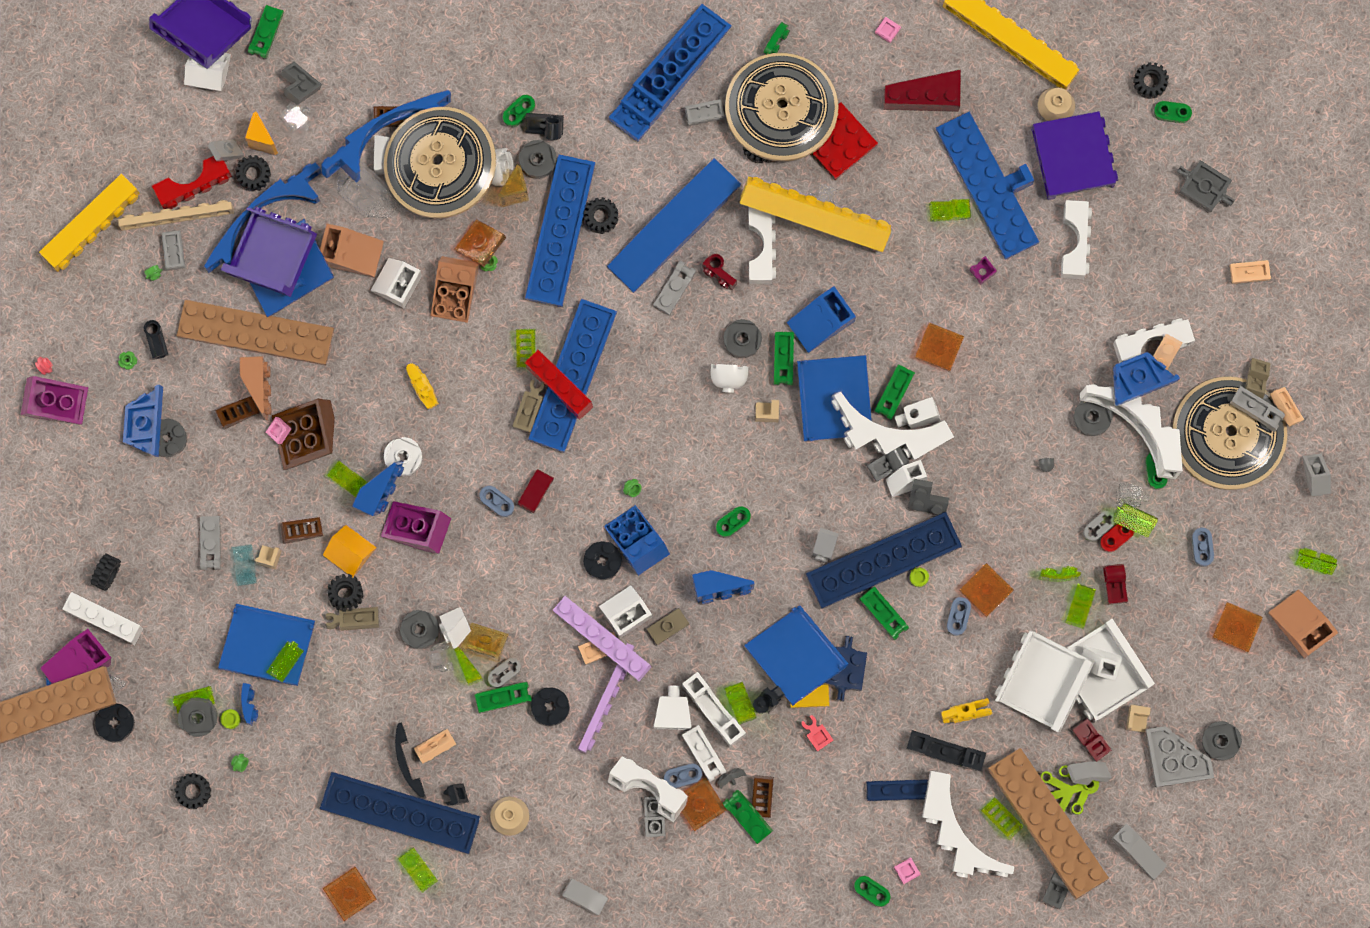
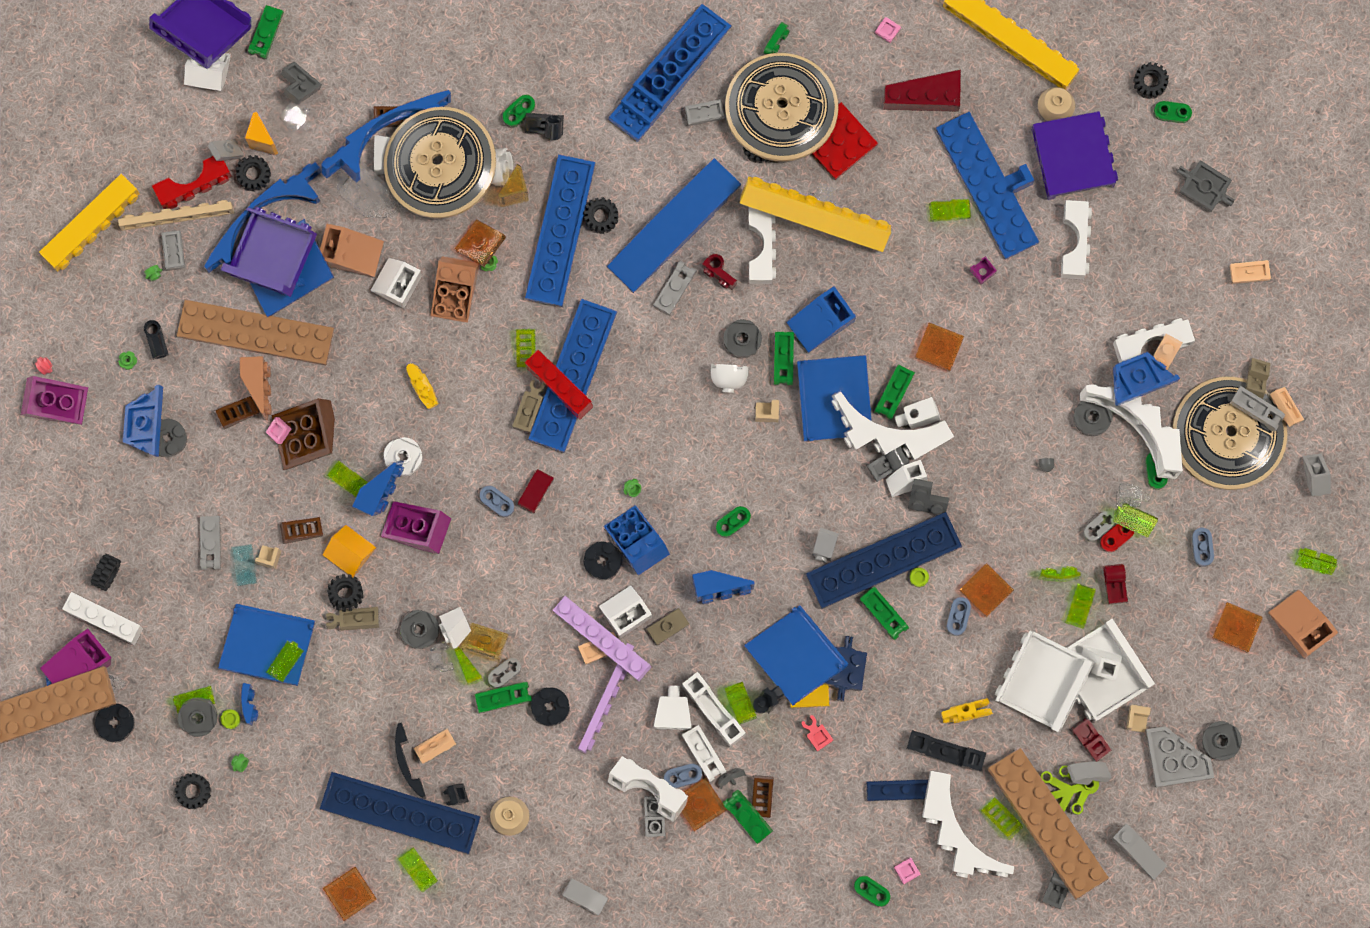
(544, 150): dark grey plate -> none

